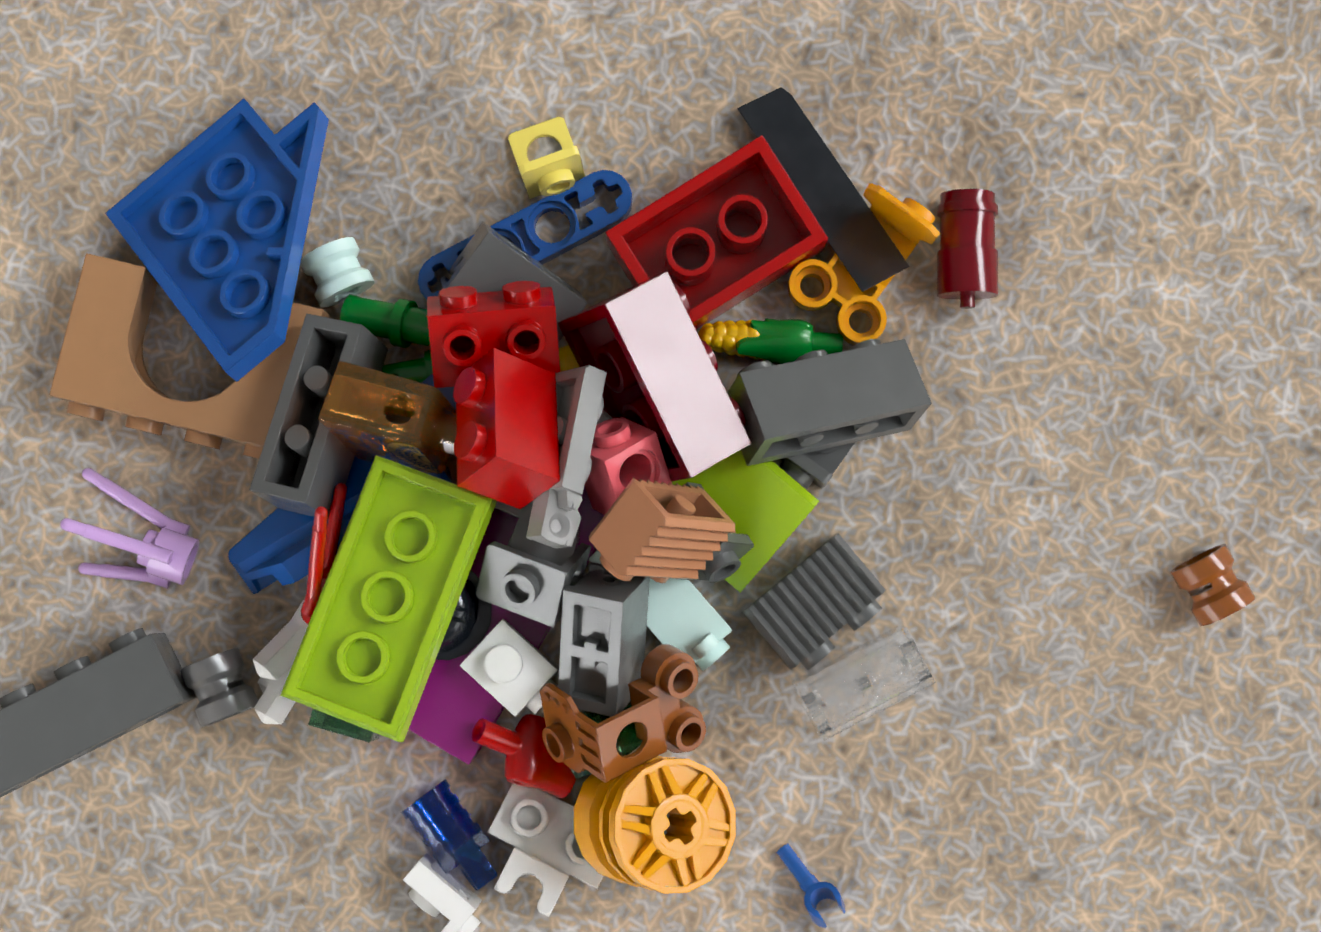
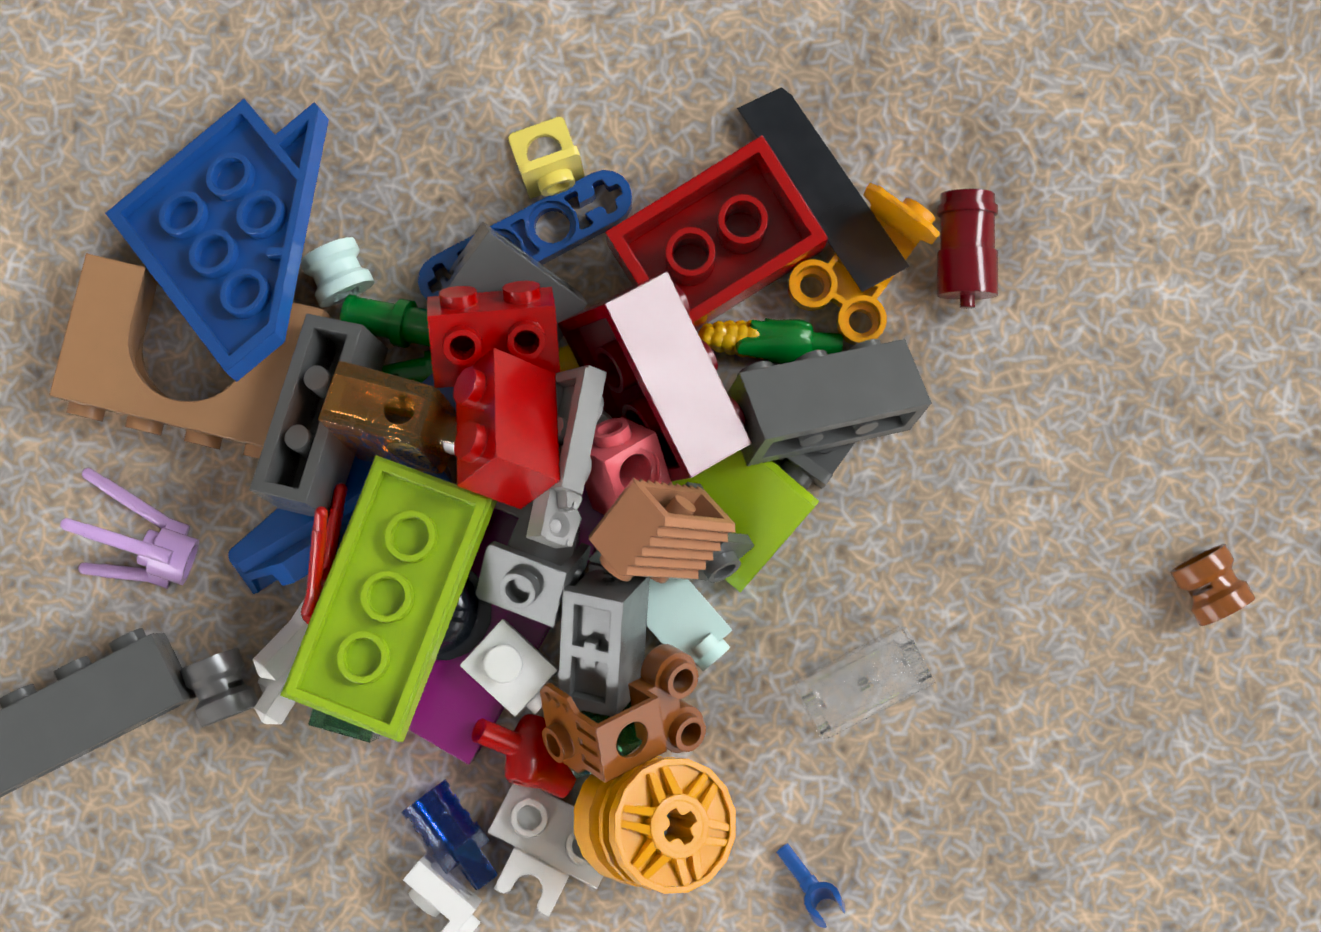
(815, 603): dark grey brick -> none

